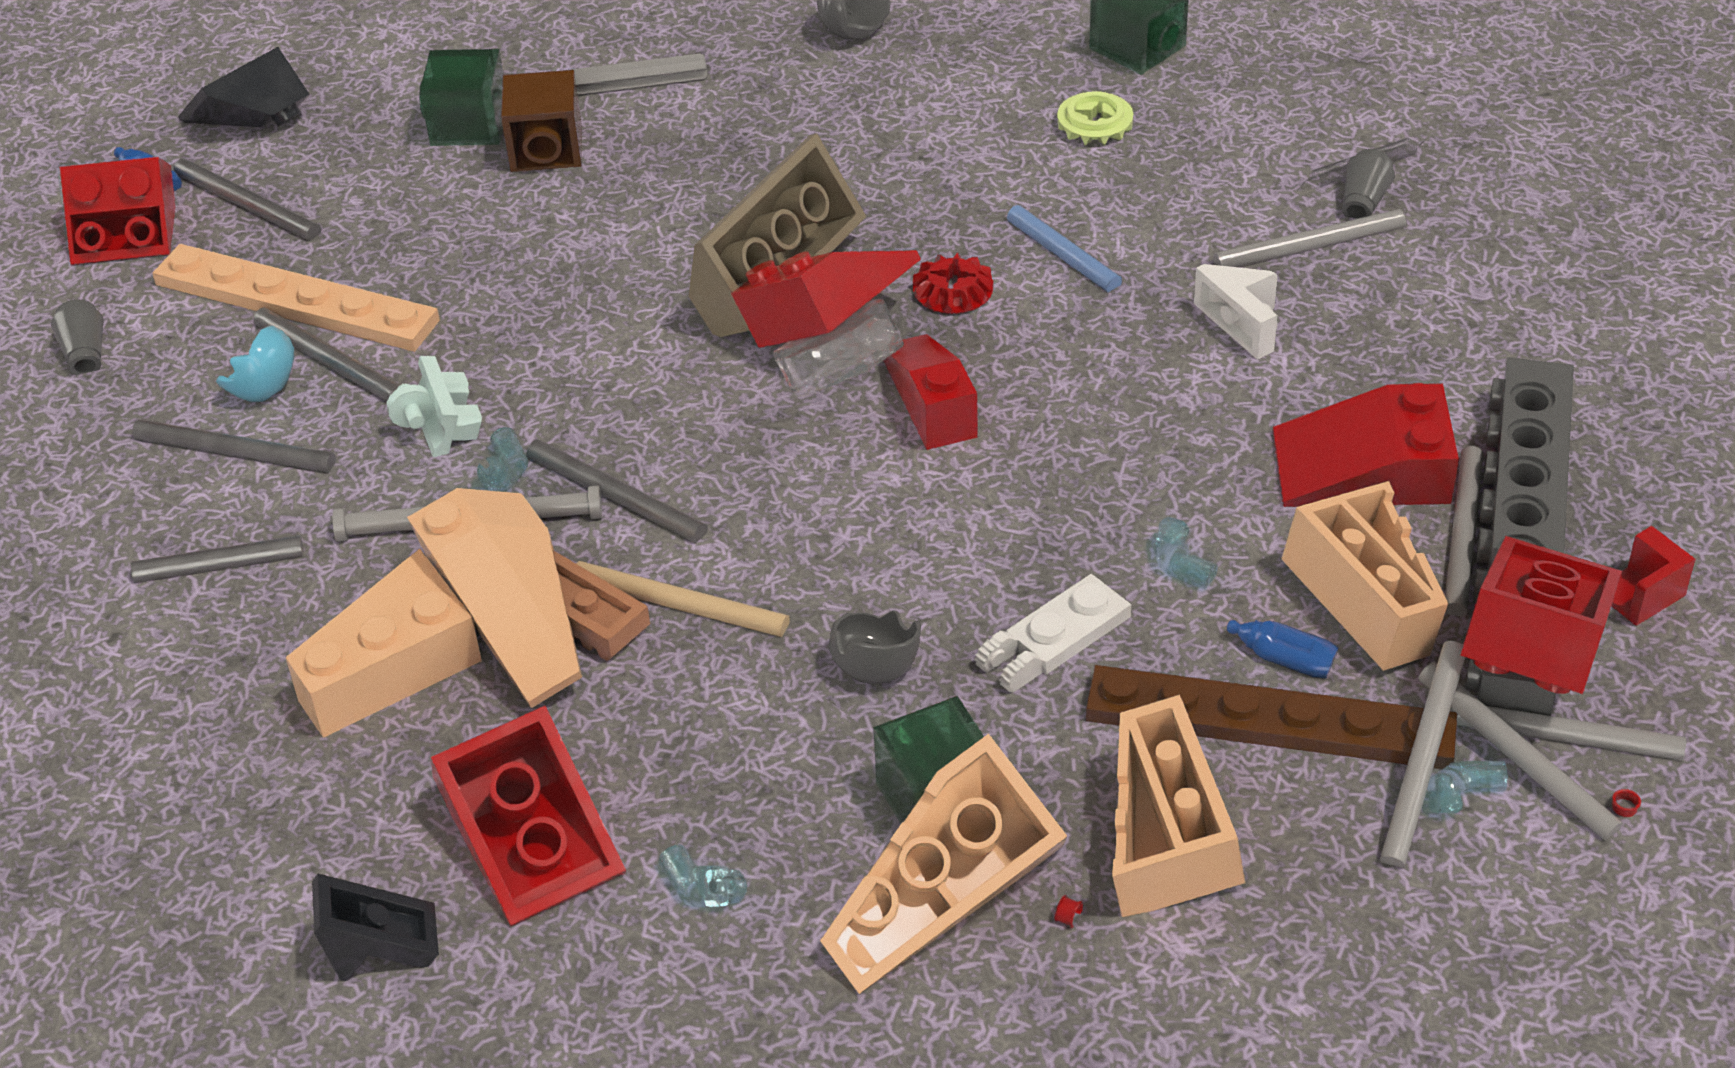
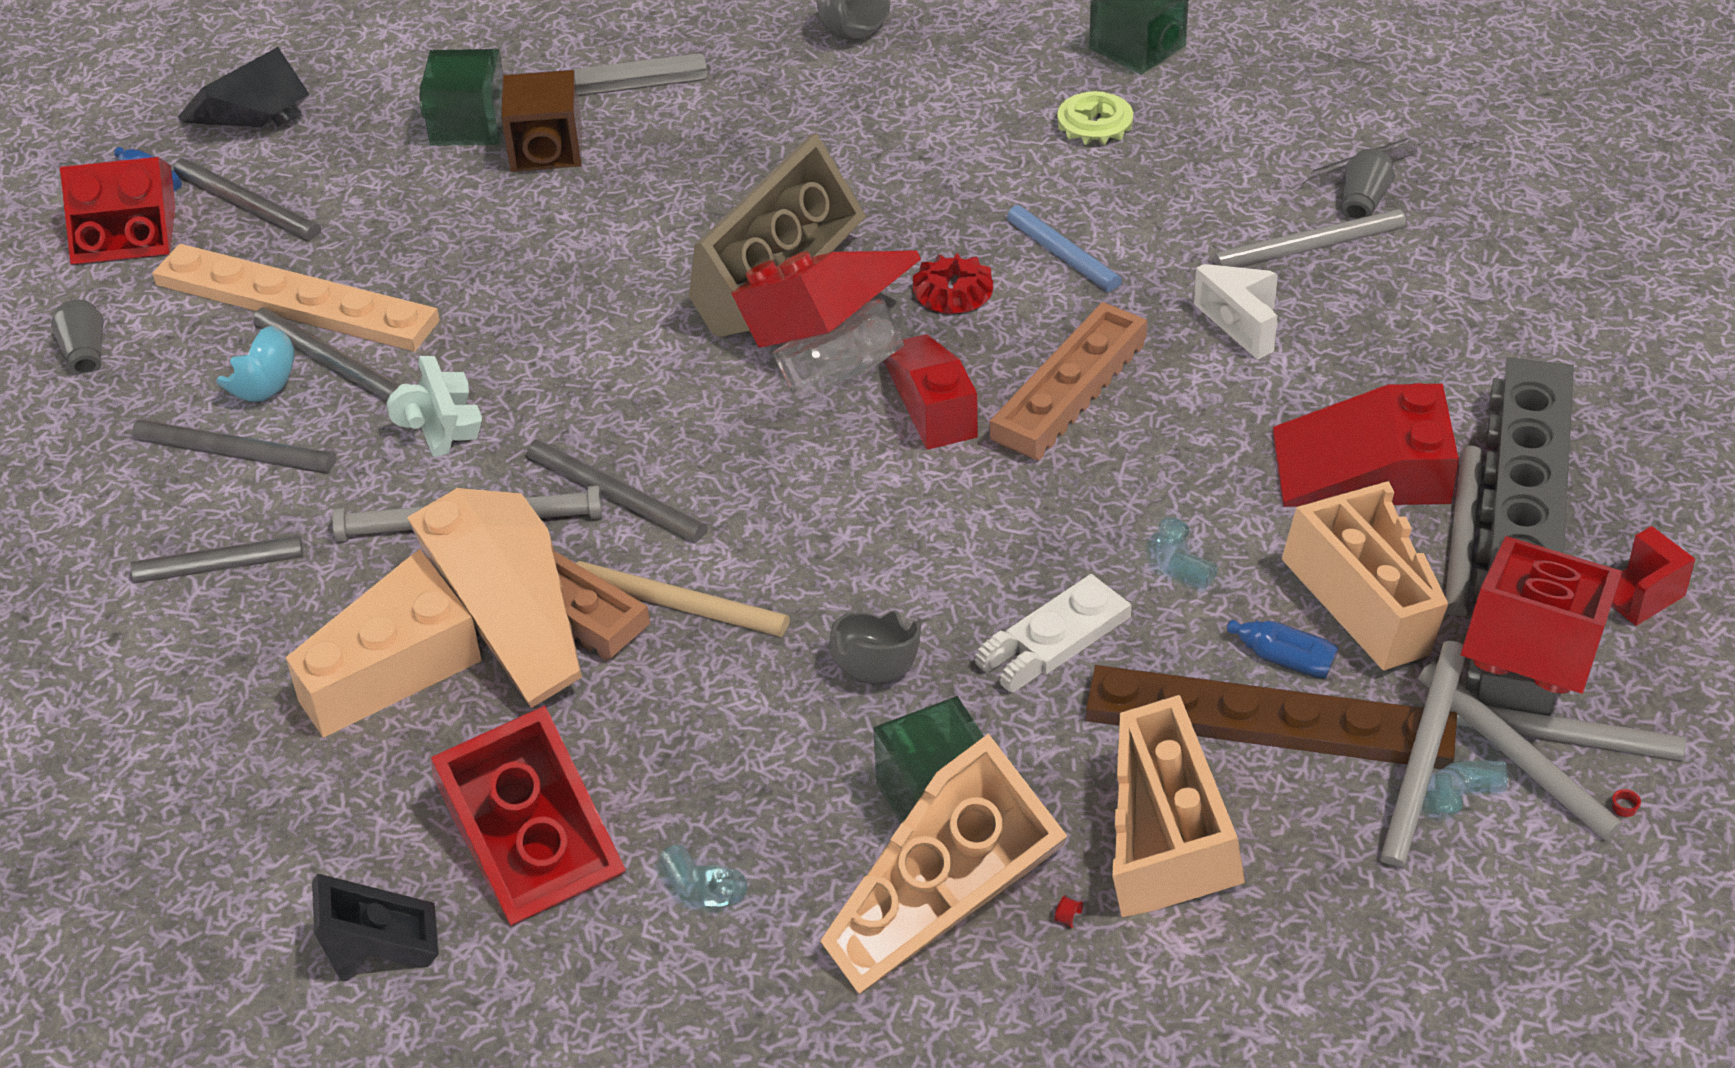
(508, 464): clear light blue arm -> none
(1068, 381): none -> nougat gear

